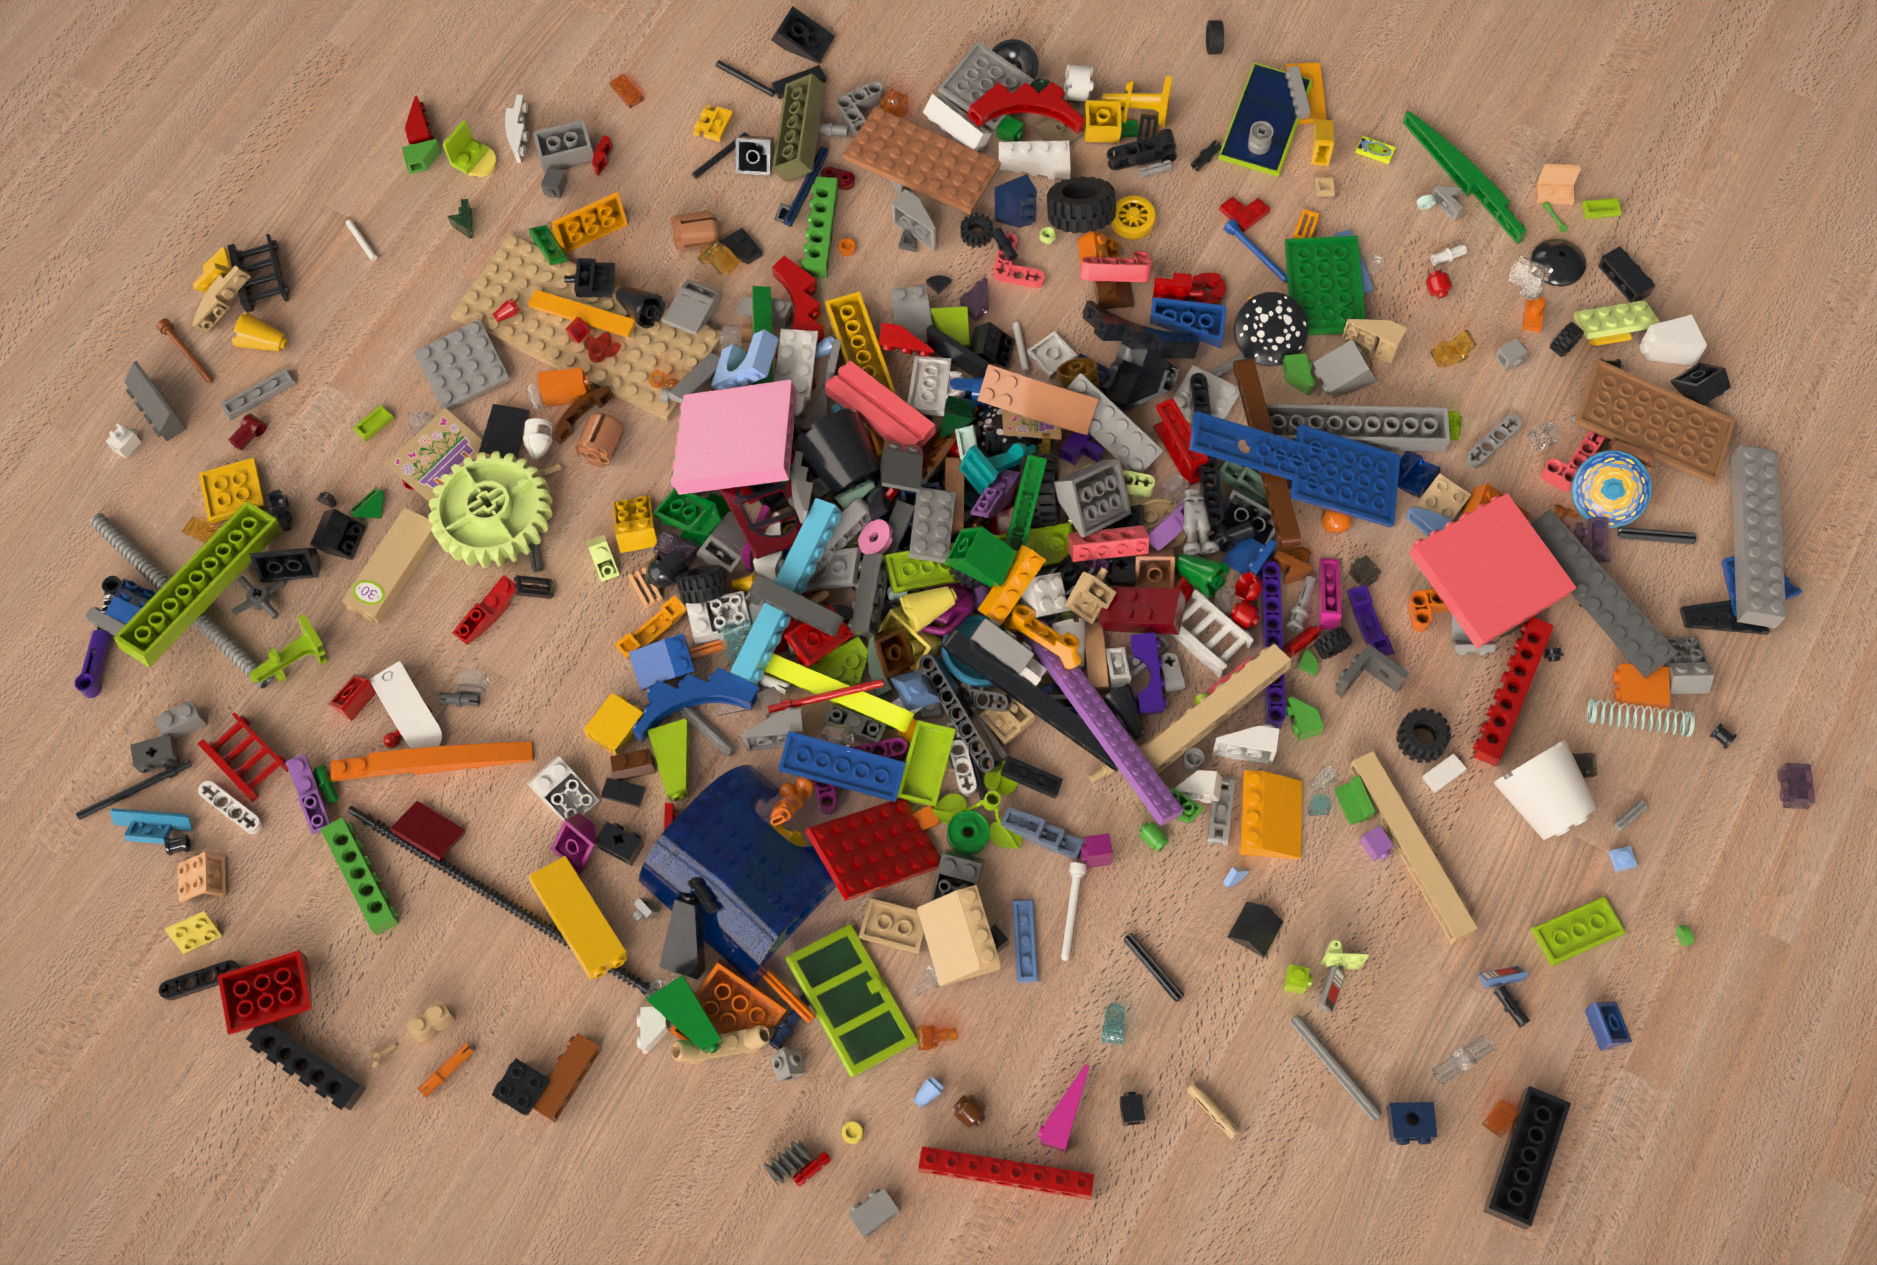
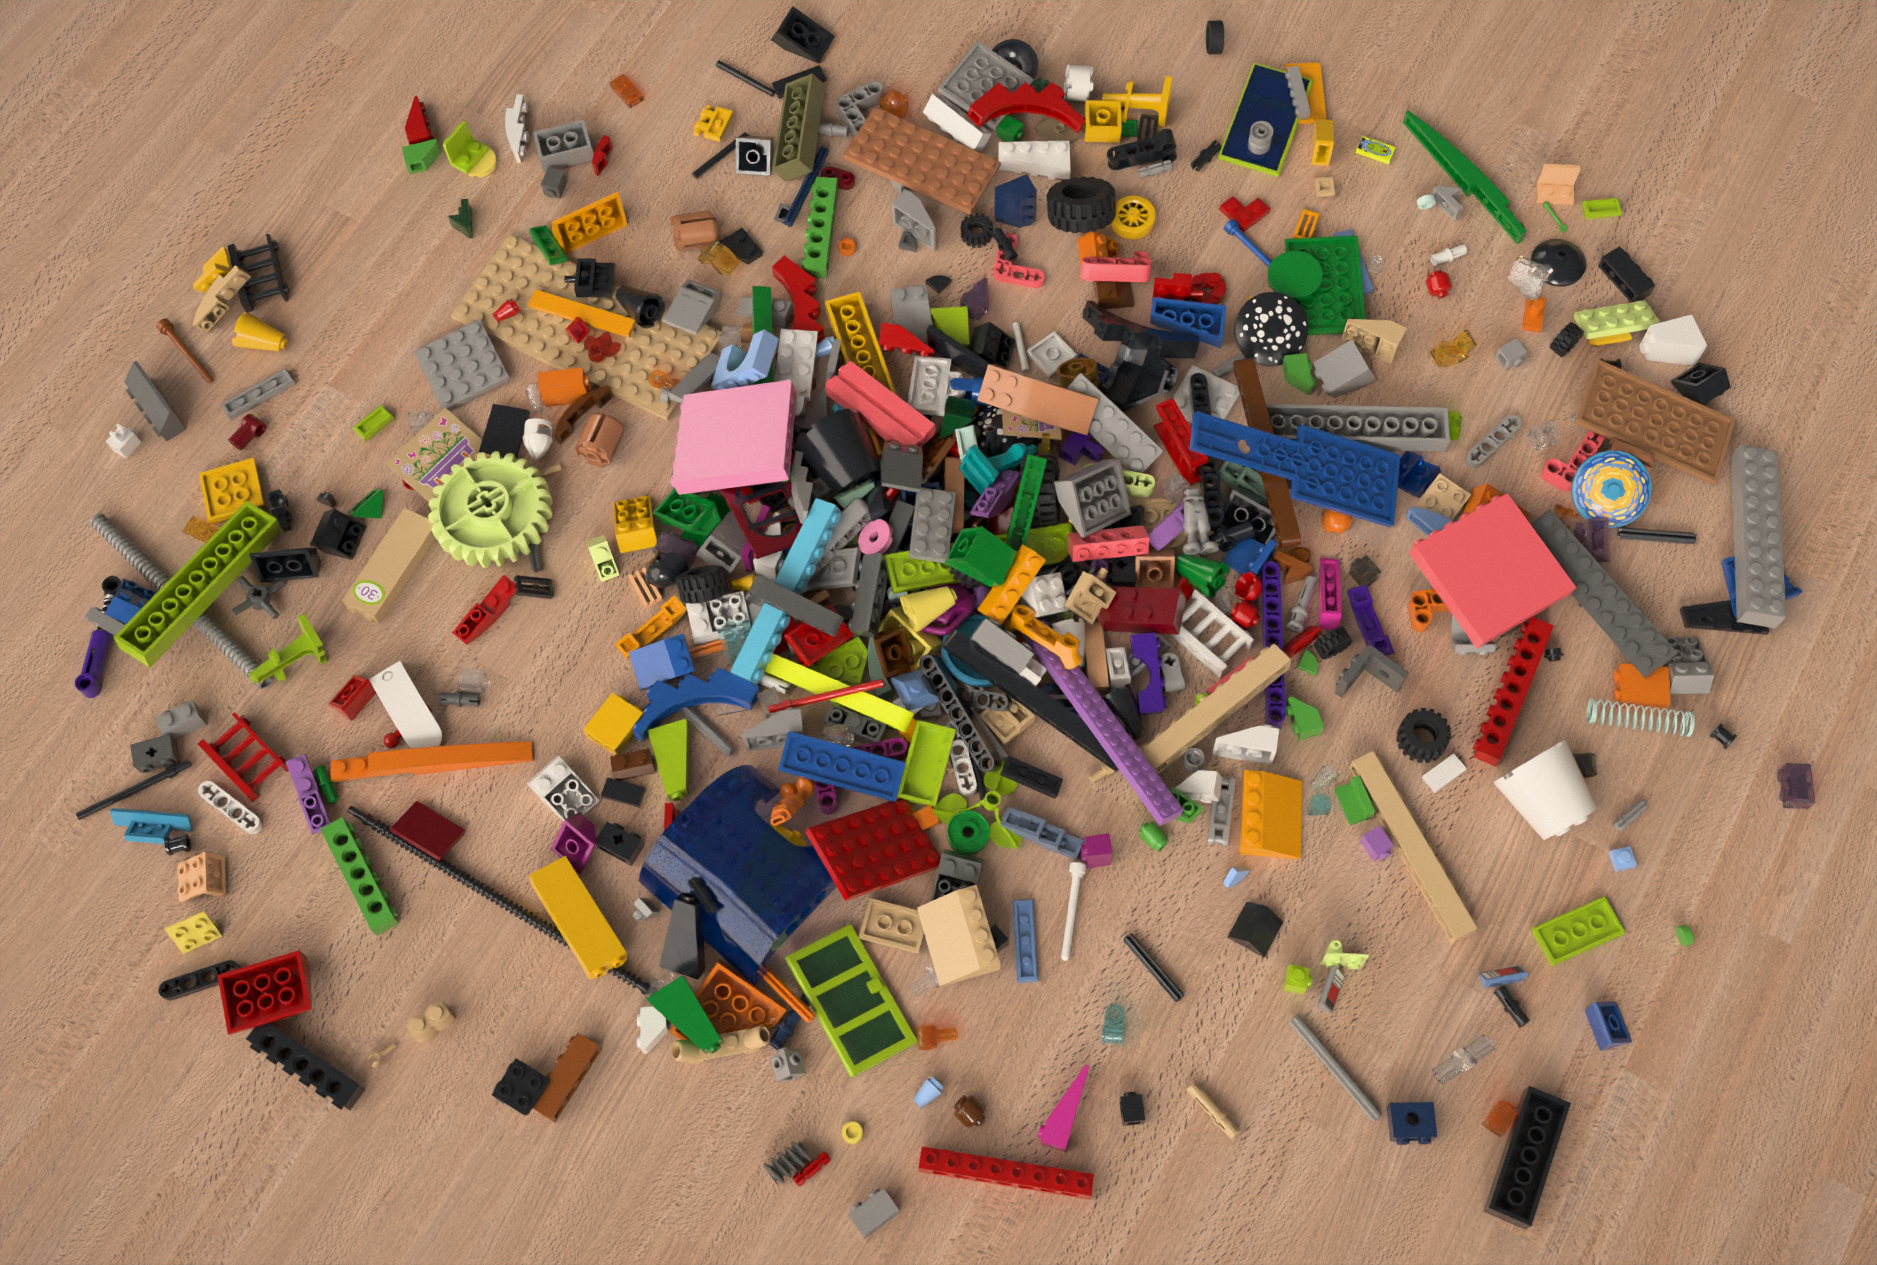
(361, 240): white bar -> none
(445, 1070): orange pin -> none
(1047, 231): yellowish green plate -> none
(1295, 275): none -> green tile

